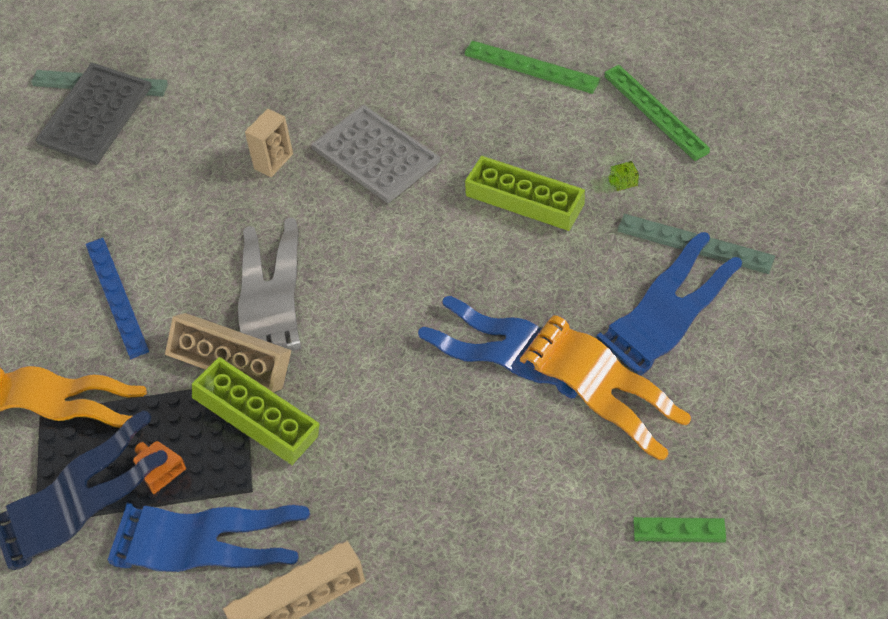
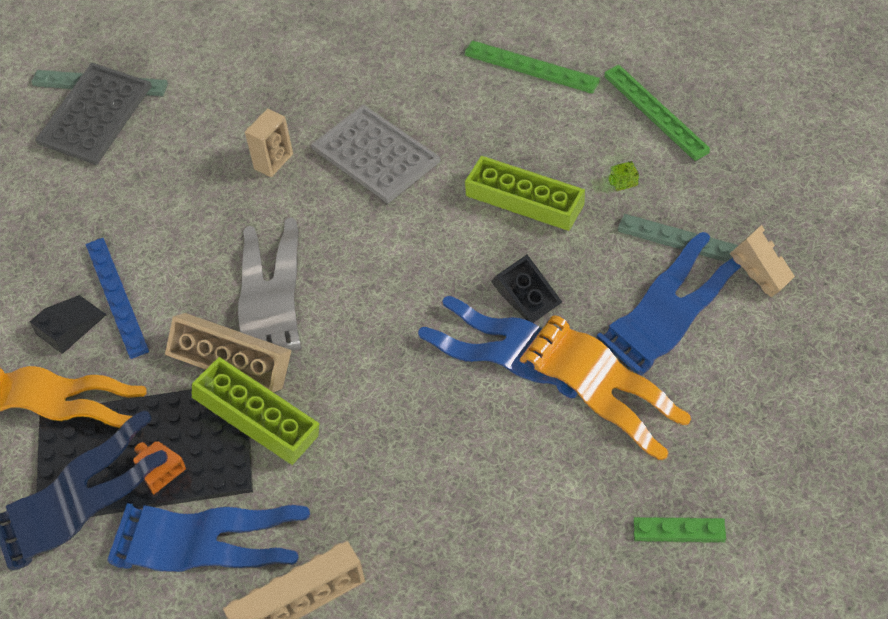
(66, 322): none -> black slope
(526, 289): none -> black slope
(762, 263): none -> tan wedge

